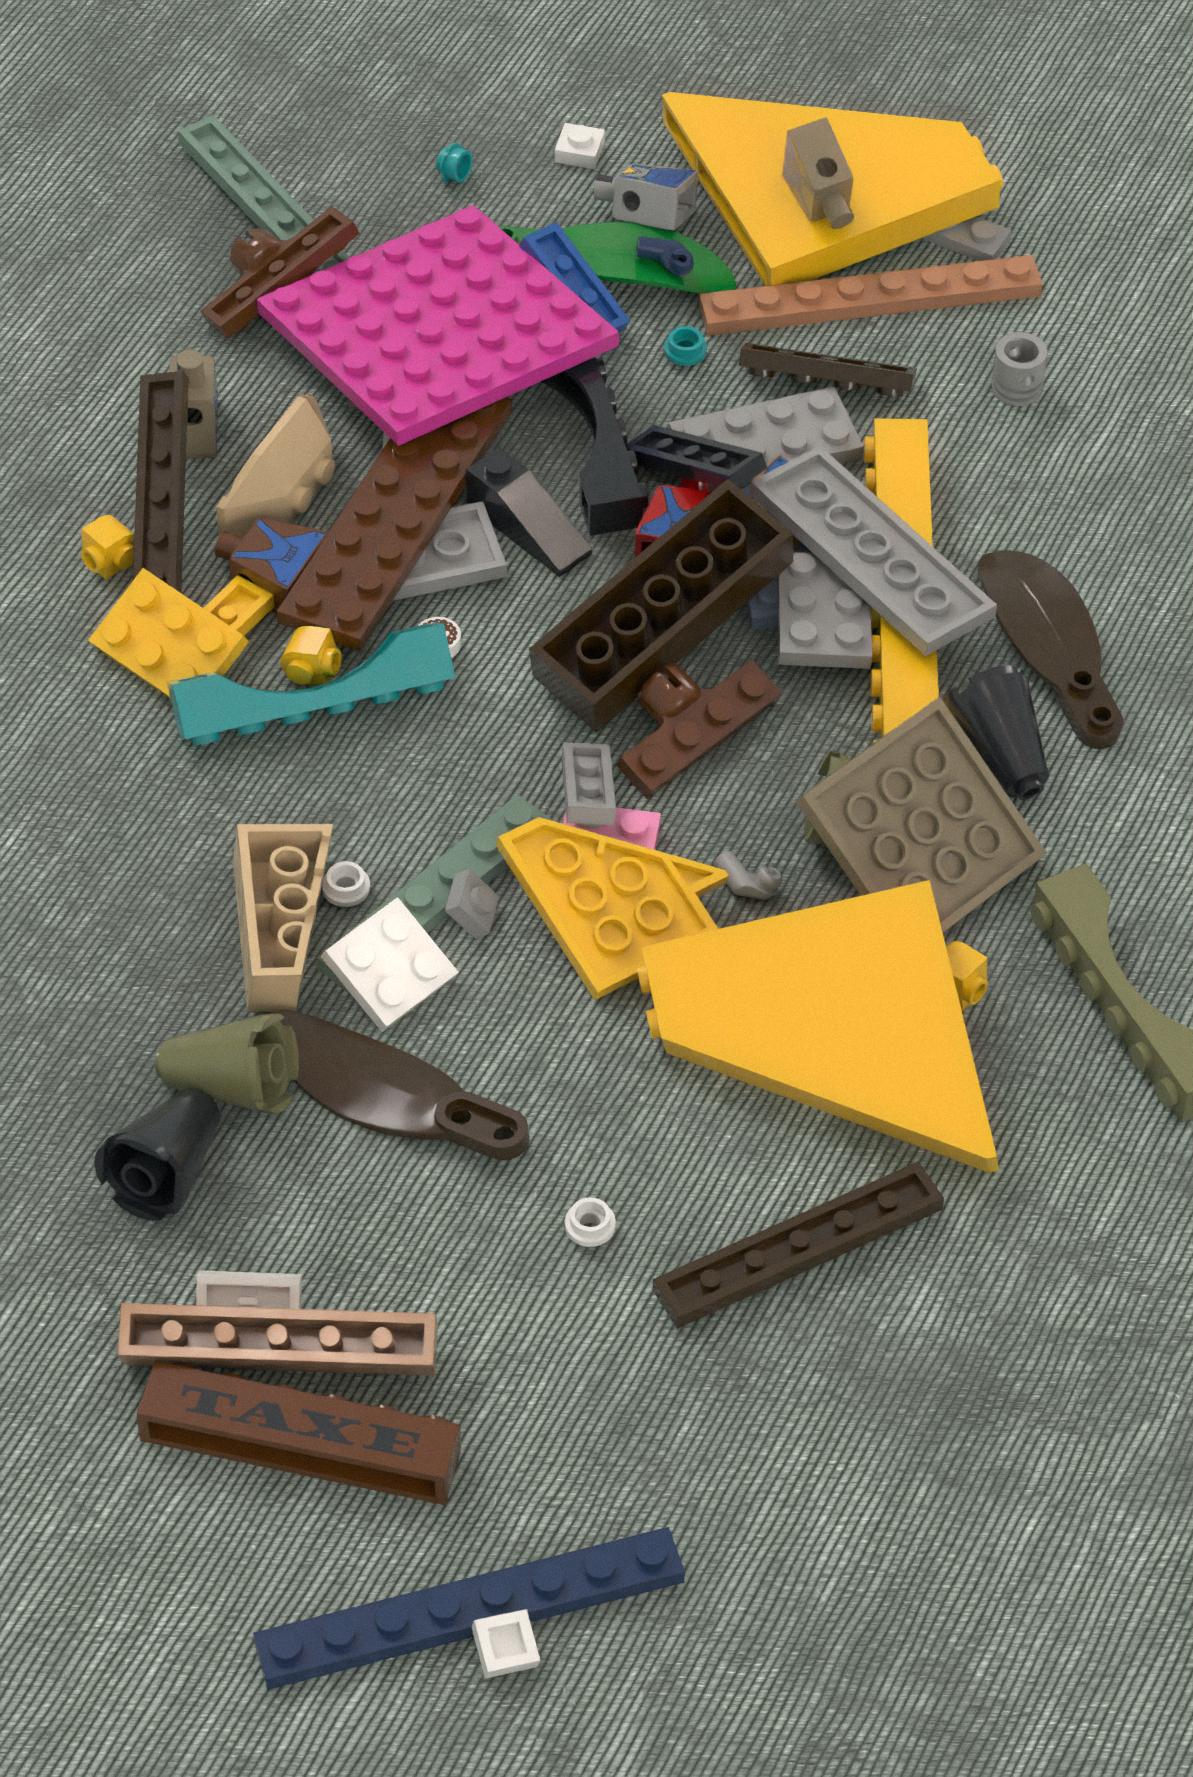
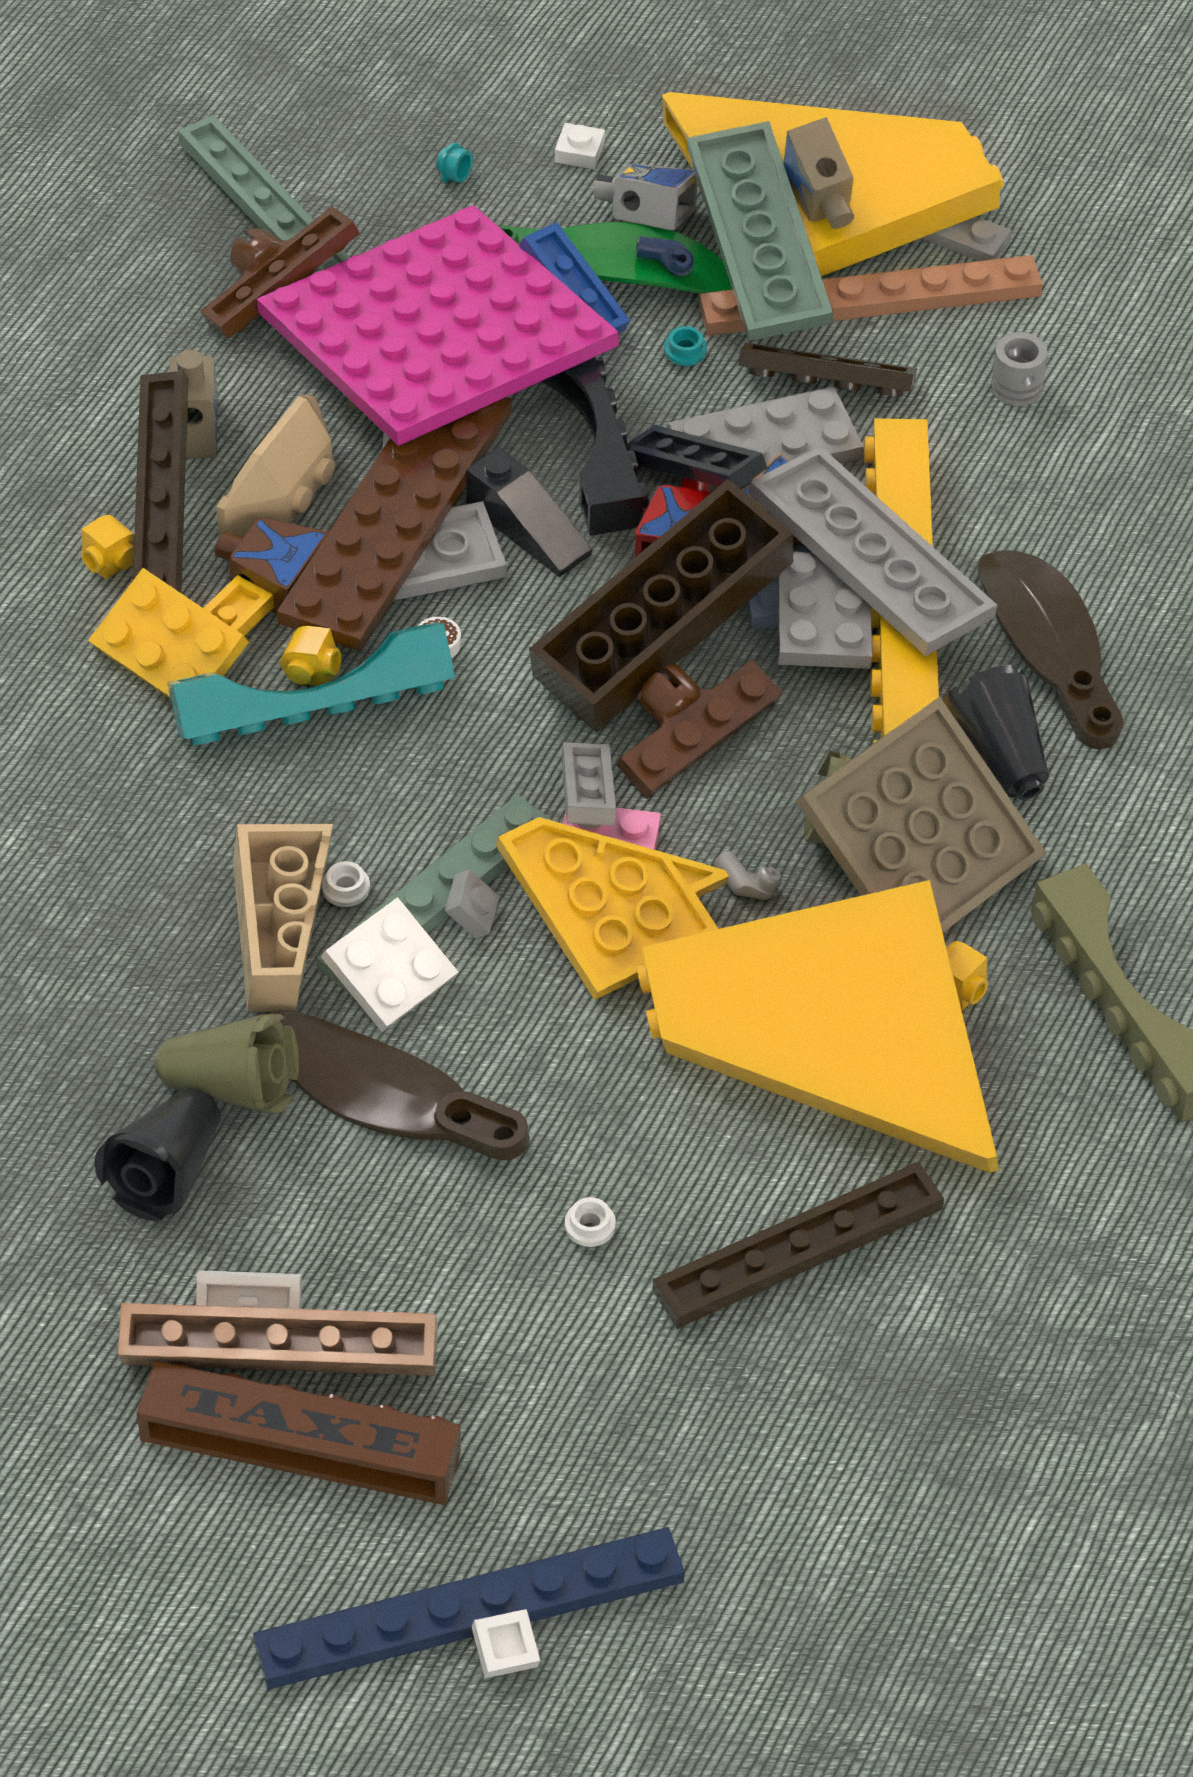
(759, 231): none -> sand green plate

